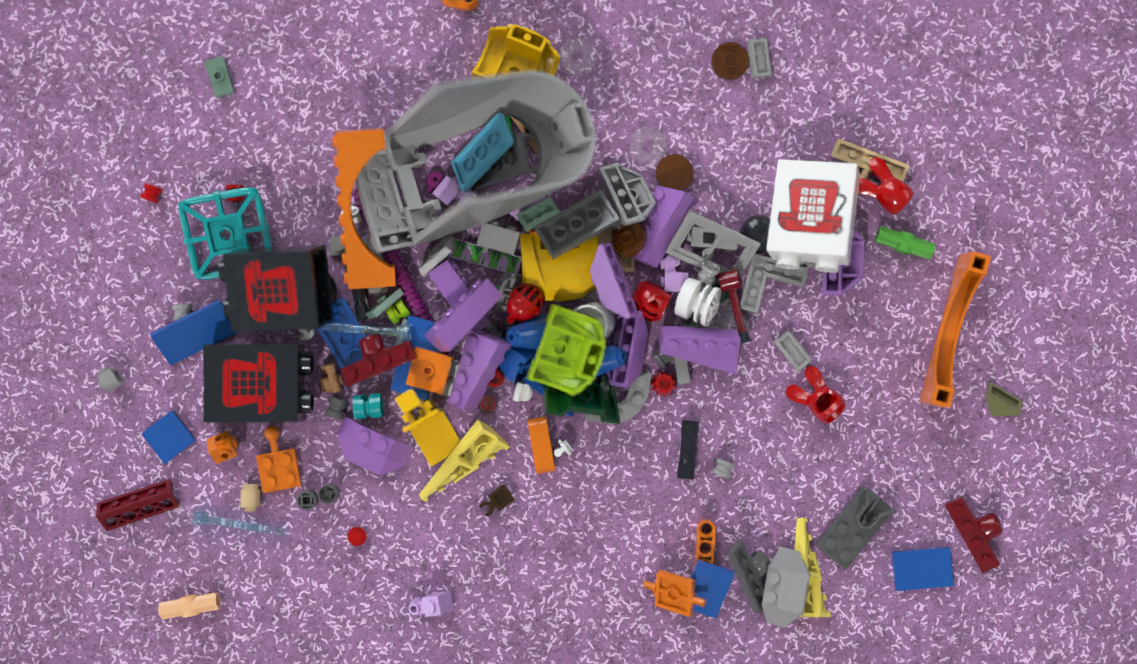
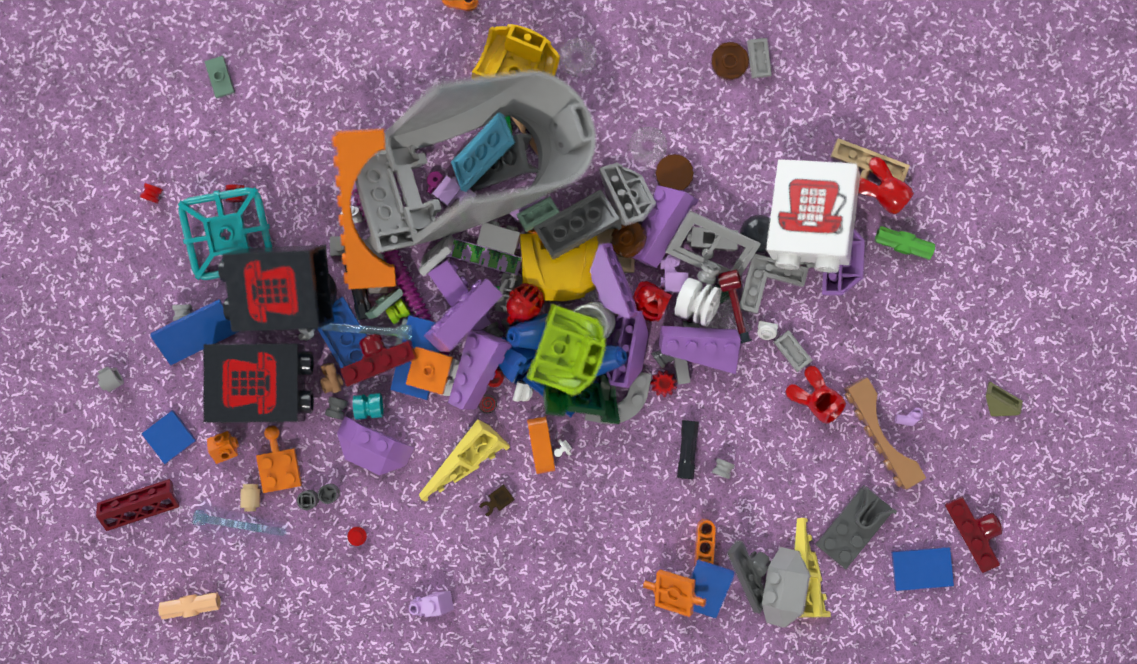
(430, 429): yellow piece -> none
(767, 330): none -> white plate
(864, 399): none -> medium nougat arch
(911, 418): none -> lavender arm
(938, 383): orange arch -> none

